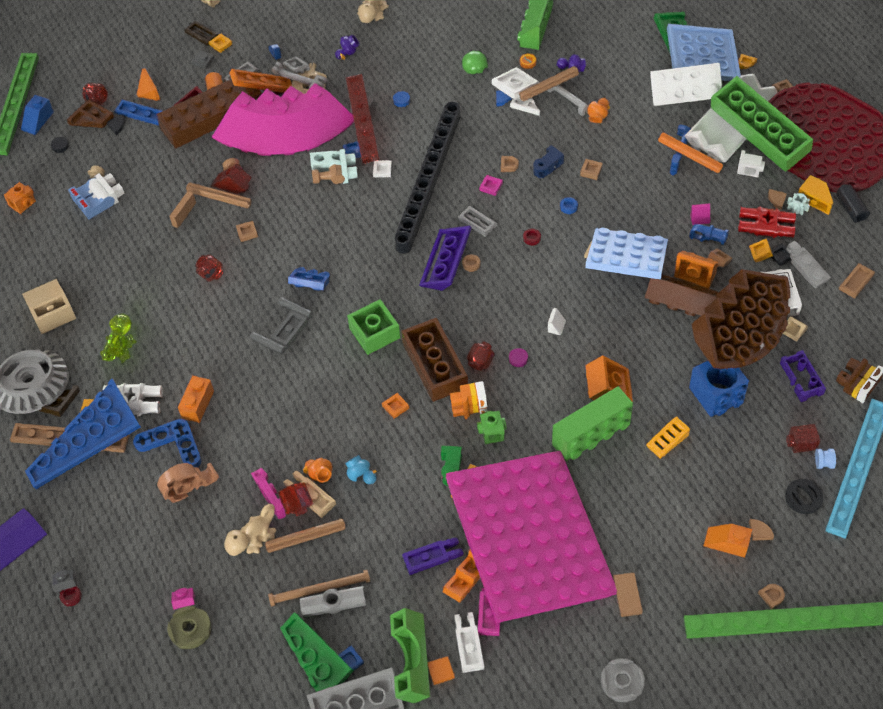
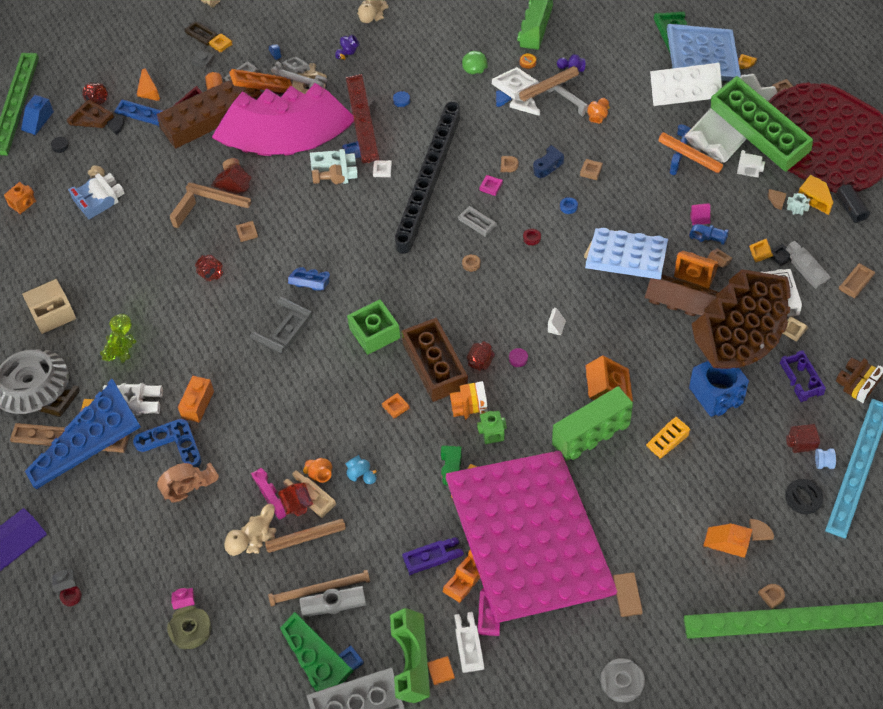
(448, 258): dark purple slope -> none
(761, 226): red pin -> none

